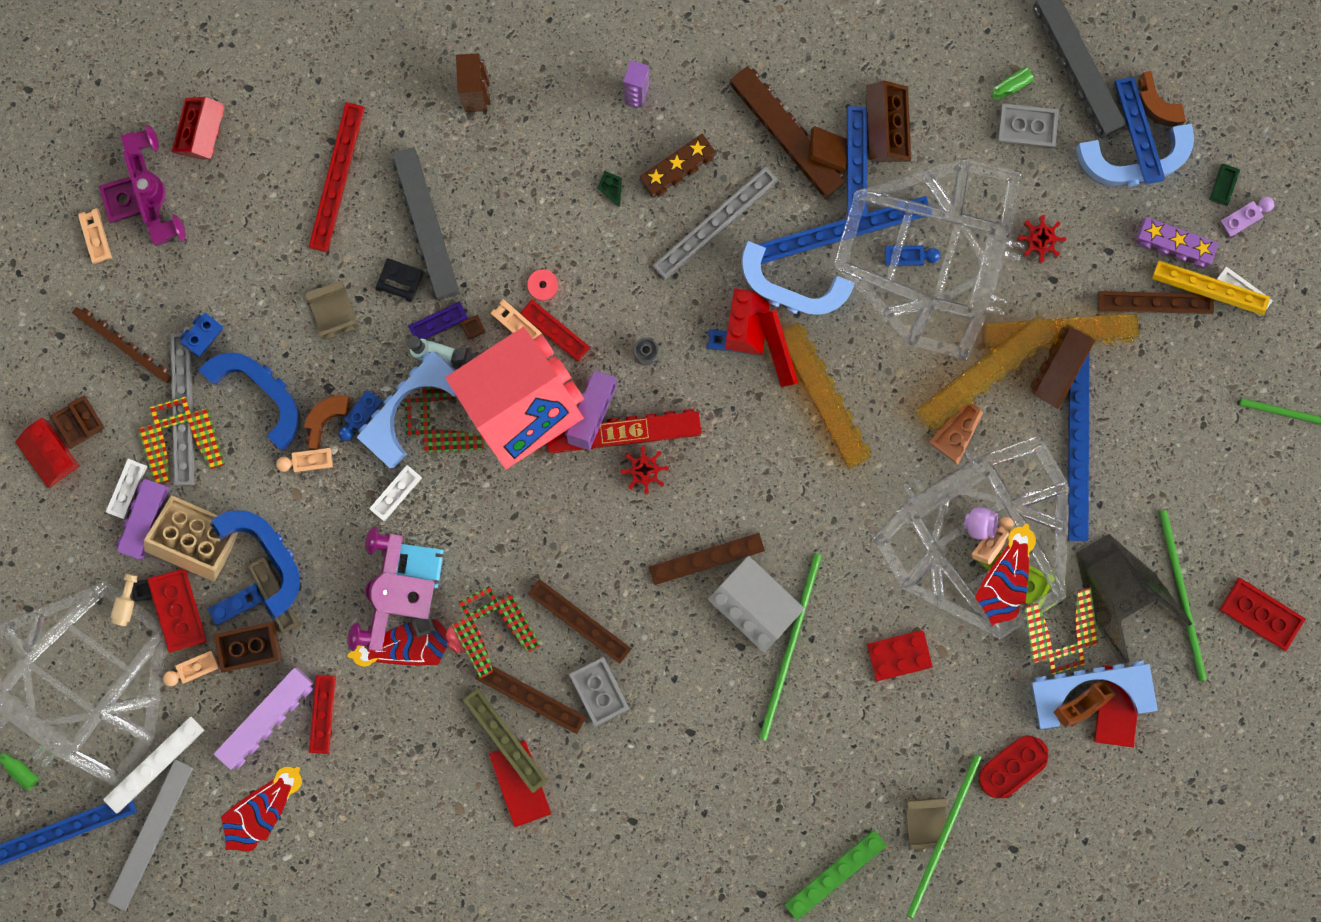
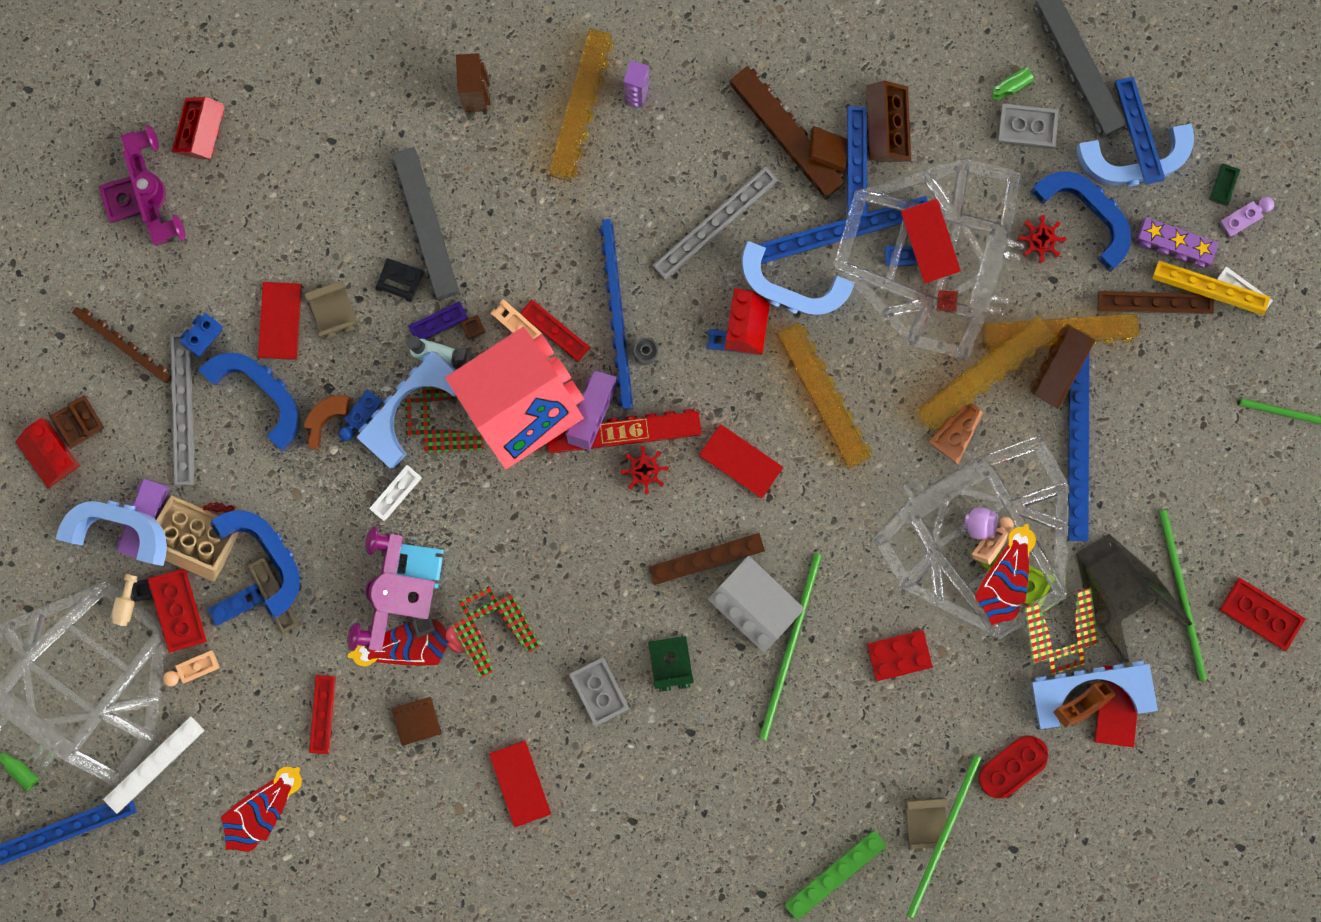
(95, 236): light nougat plate -> none
(126, 489): white plate -> none
(150, 834): light grey tile -> none
(151, 535): none -> light blue arch
(202, 430): piece -> none
(218, 507): none -> clear red piece
(248, 647): reddish brown brick -> none
(264, 718): lavender brick -> none
(279, 320): none -> red tile
(306, 461): light nougat plate -> none
(336, 177): red tile -> none
(416, 721): none -> reddish brown slope
(505, 740): olive plate -> none
(533, 699): reddish brown plate -> none
(542, 293): coral piece -> none
(579, 621): reddish brown plate -> none
(580, 105): none -> clear yellow brick
(611, 187): dark green piece -> none
(615, 306): none -> blue plate
(672, 674): none -> dark green bracket
(678, 165): reddish brown brick -> none
(741, 461): none -> red tile
(778, 348): red tile -> none
(930, 241): none -> red tile
(947, 300): none -> clear red plate
(1098, 203): none -> blue arch
(1155, 107): dark orange arch -> none

